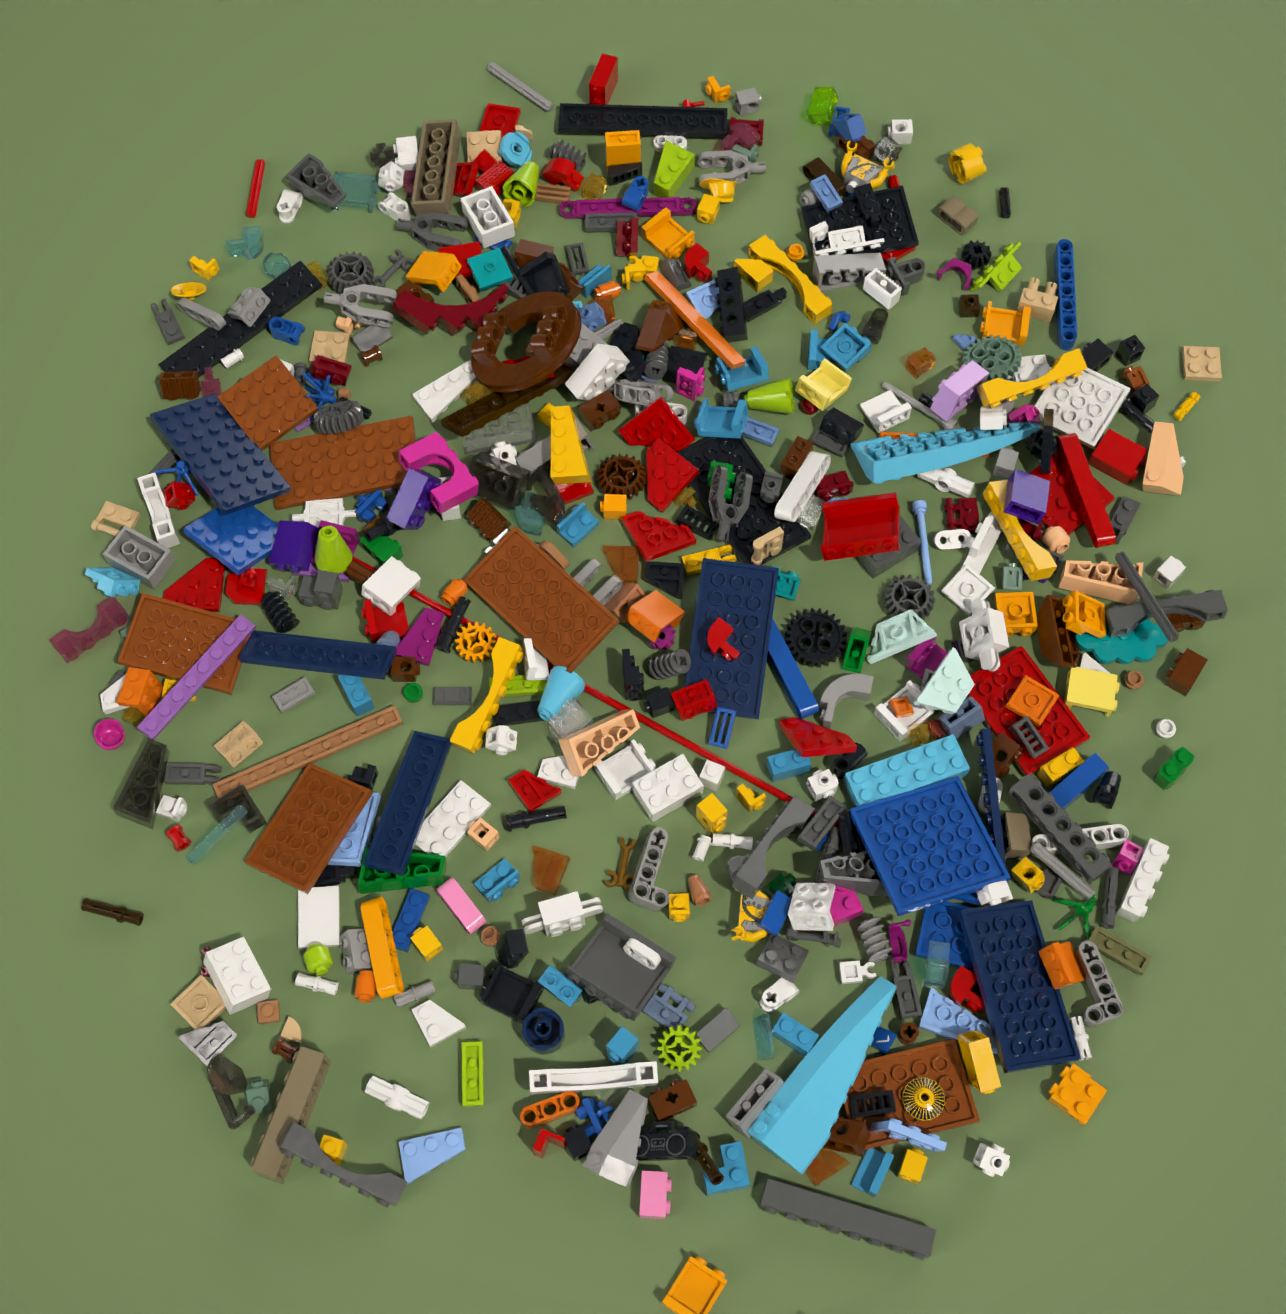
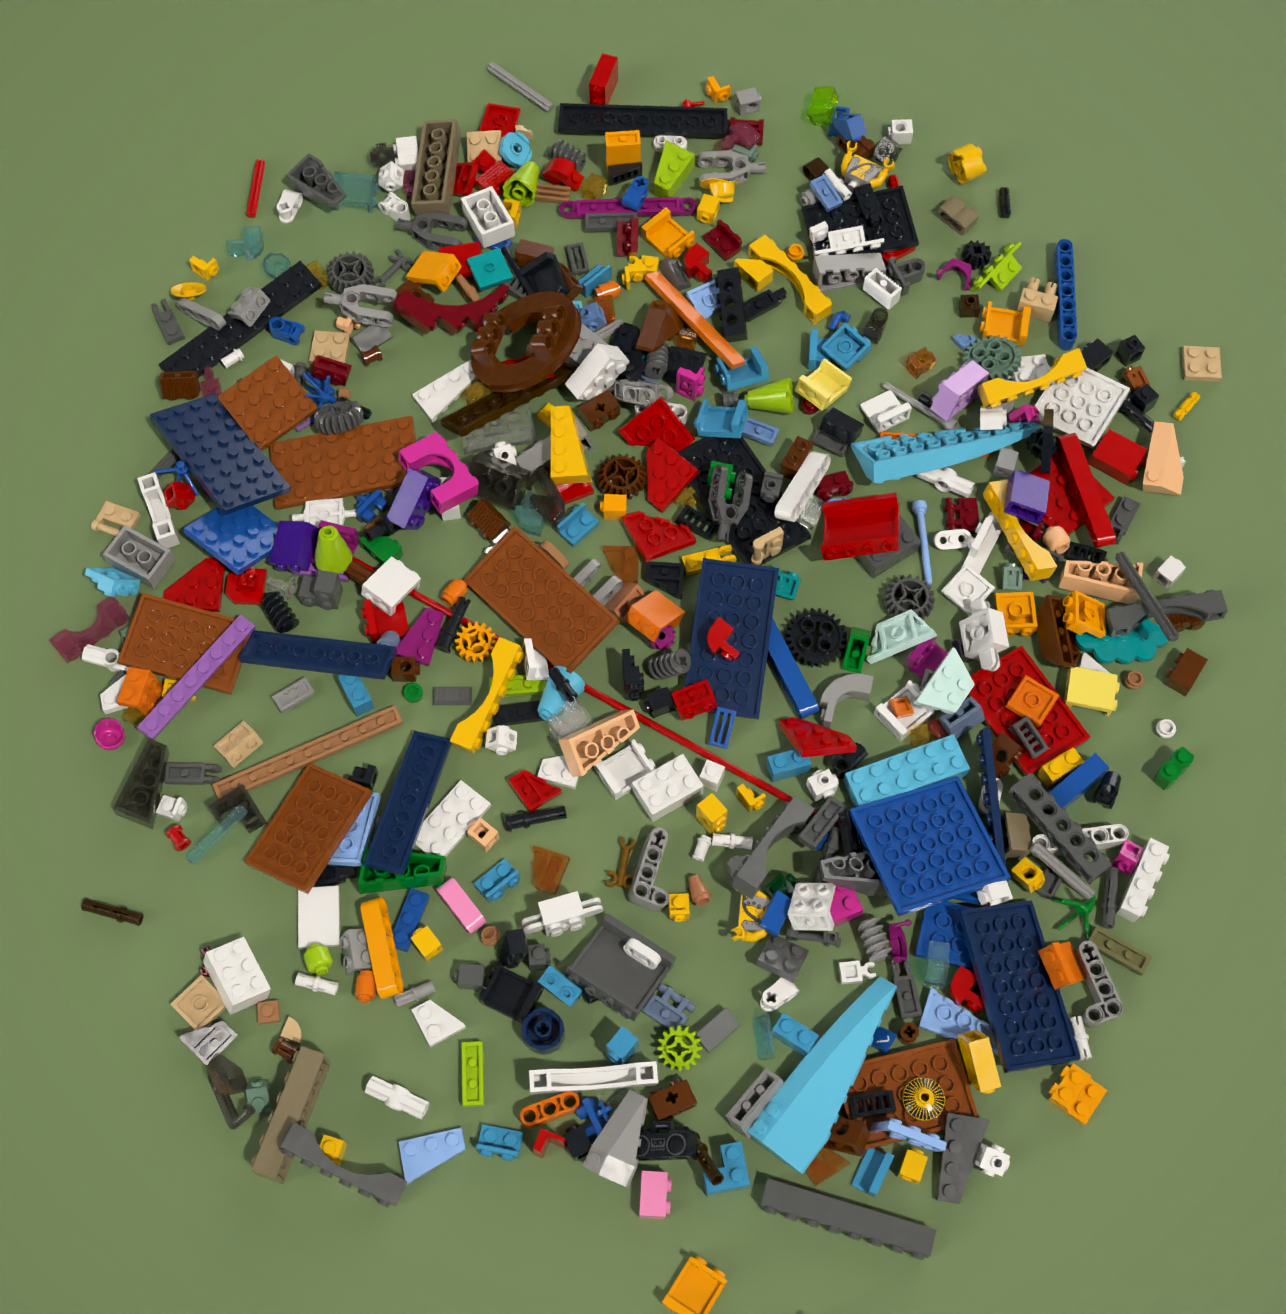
(101, 657): none -> white piece
(500, 1142): none -> dark azure bracket
(539, 957): none -> dark grey brick
(562, 684): none -> black axle
(723, 240): none -> dark red bracket
(838, 184): none -> white pin
(963, 1141): none -> dark grey wing
(1092, 551): none -> black slope

